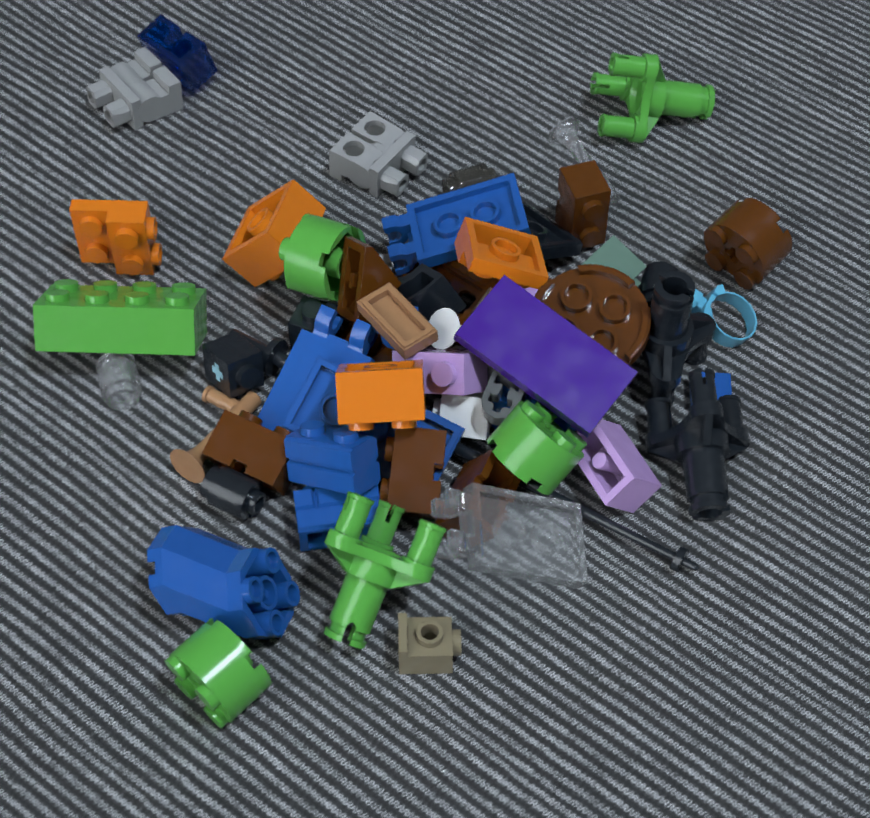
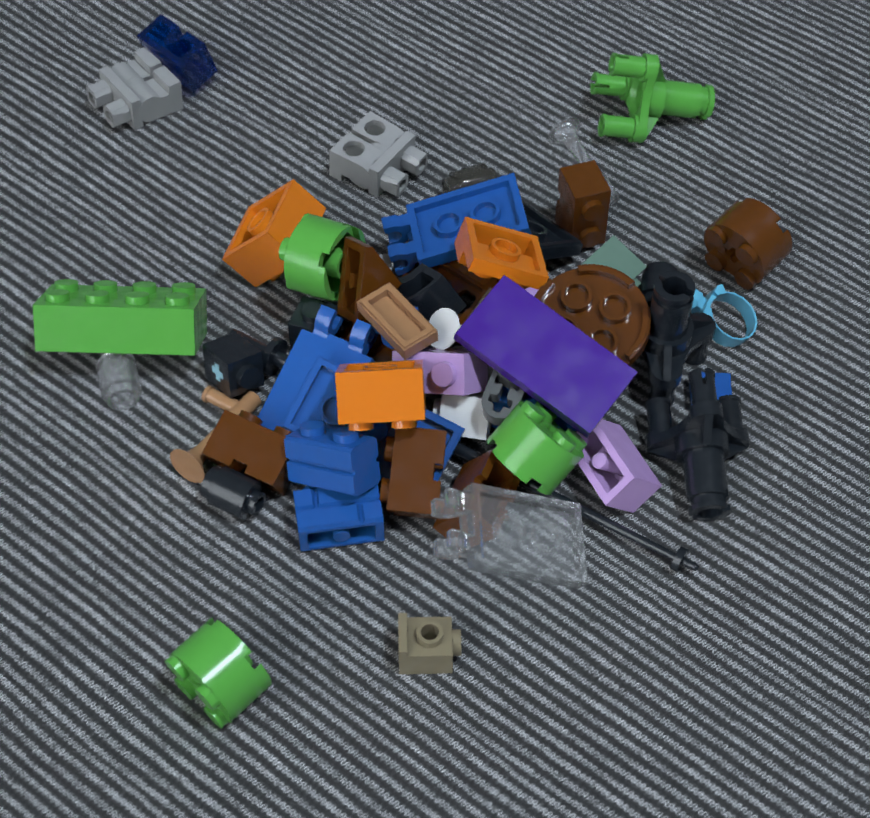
(117, 234): orange plate -> none
(222, 581): blue brick -> none
(373, 564): bright green wheel -> none

